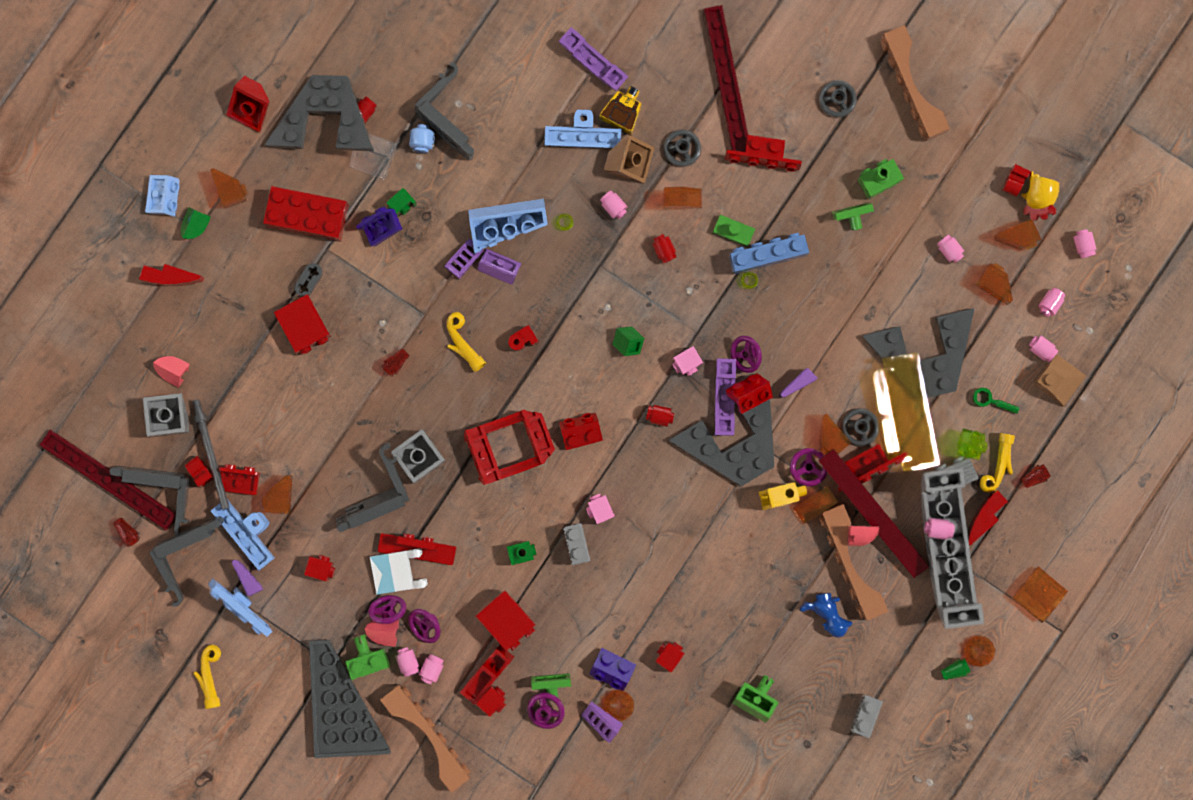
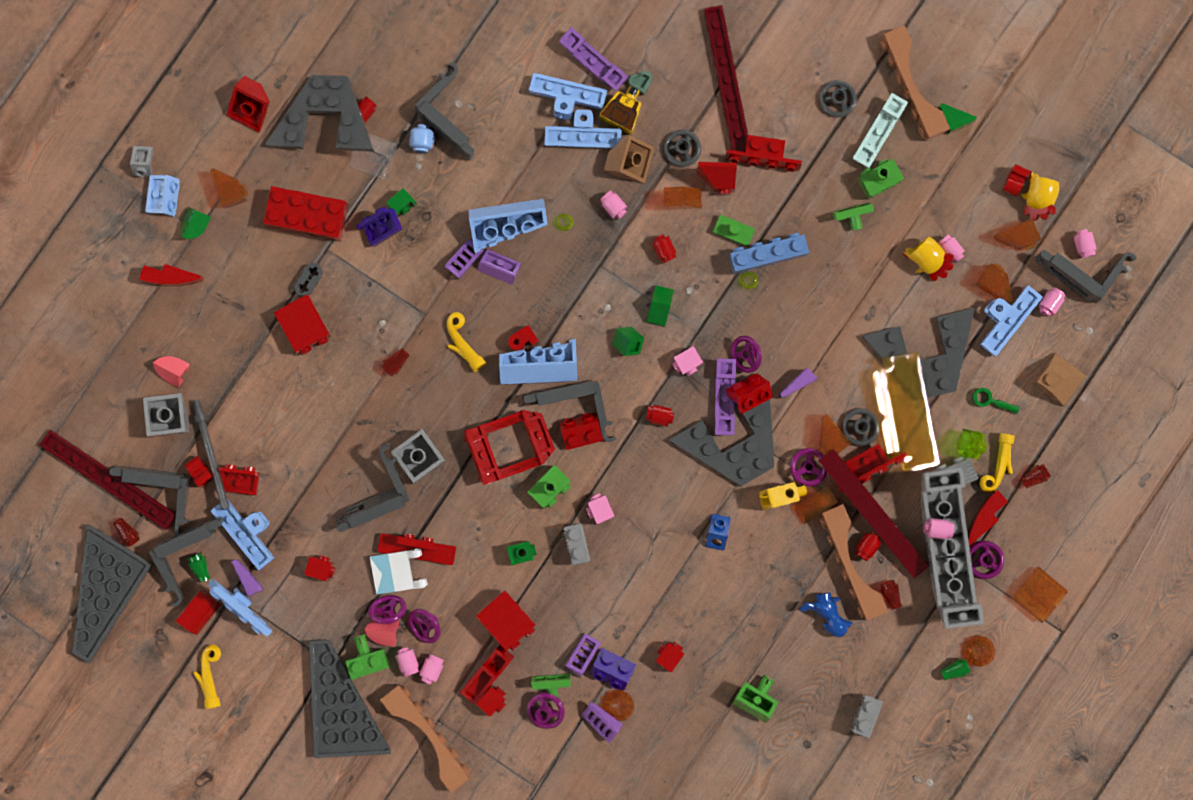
(107, 585): none -> dark grey wing
(141, 161): none -> light grey bracket
(198, 612): none -> red brick
(199, 566): none -> green cone
(279, 497): clear orange slope -> none
(539, 364): none -> light blue wedge
(549, 487): none -> bright green brick
(567, 94): none -> light blue plate
(573, 391): none -> dark grey hinge
(573, 669): none -> medium lavender slope
(641, 81): none -> sand green tile
(660, 306): none -> green slope
(718, 175): none -> red slope
(718, 530): none -> blue bracket
(861, 535): coral brick -> none
(868, 546): none -> red brick
(880, 130): none -> light aqua slope
(891, 593): none -> clear red cone
(930, 258): none -> yellow piece
(956, 118): none -> green slope
(991, 563): none -> magenta piece
(1008, 318): none -> light blue plate
(1043, 348): bright pink brick -> none
(1077, 279): none -> dark grey hinge

